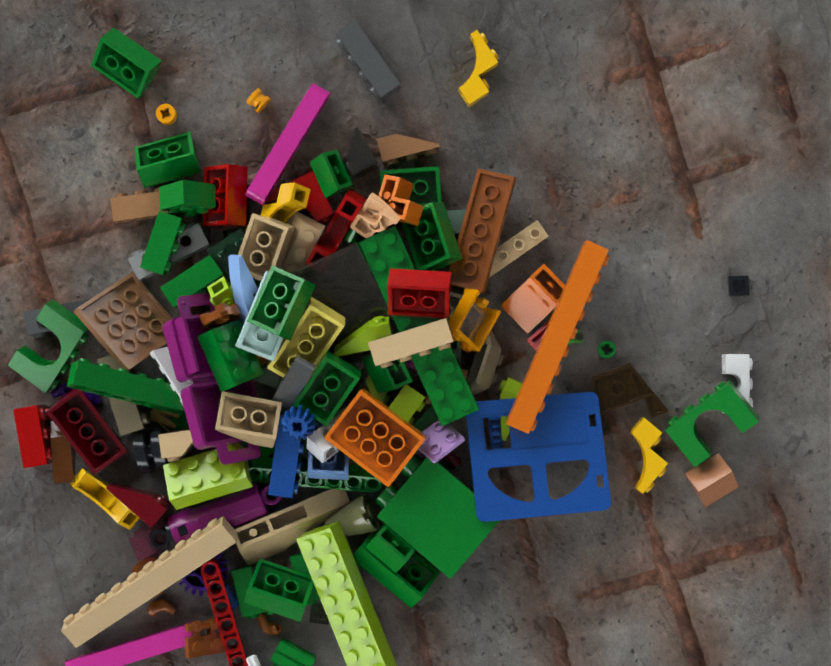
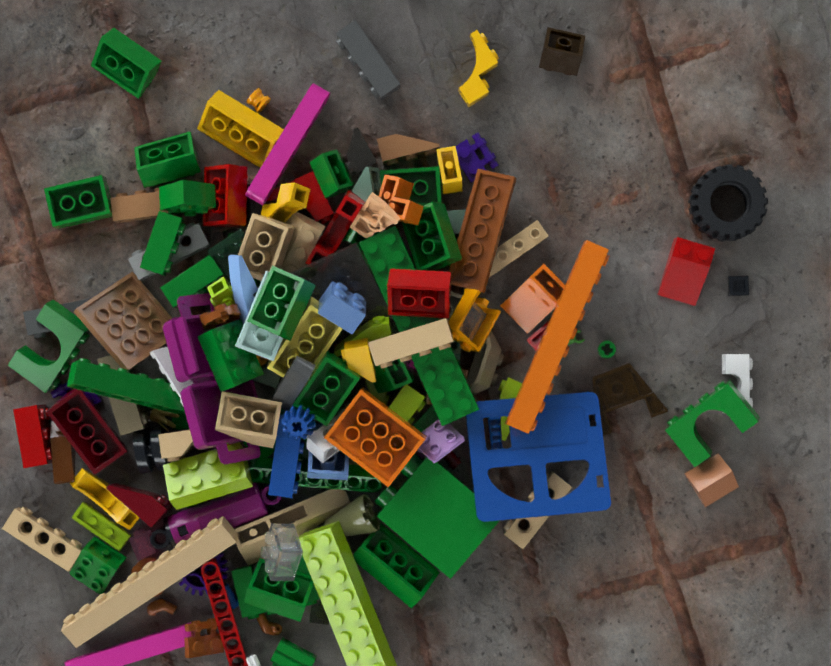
(16, 528): none -> tan brick
(79, 202): none -> green brick
(97, 565): none -> green bracket
(101, 526): none -> lime tile
(169, 117): light orange wheel -> none
(239, 128): none -> yellow slope
(281, 552): none -> clear brick
(342, 307): none -> medium blue brick
(359, 358): none -> yellow slope
(368, 183): none -> sand green slope
(390, 548): green slope -> none
(449, 170): none -> yellow slope
(469, 160): none -> dark purple plate
(522, 537): none -> tan brick
(562, 51): none -> dark brown slope
(653, 465): yellow arch -> none
(686, 271): none -> red slope
(749, 188): none -> black tyre

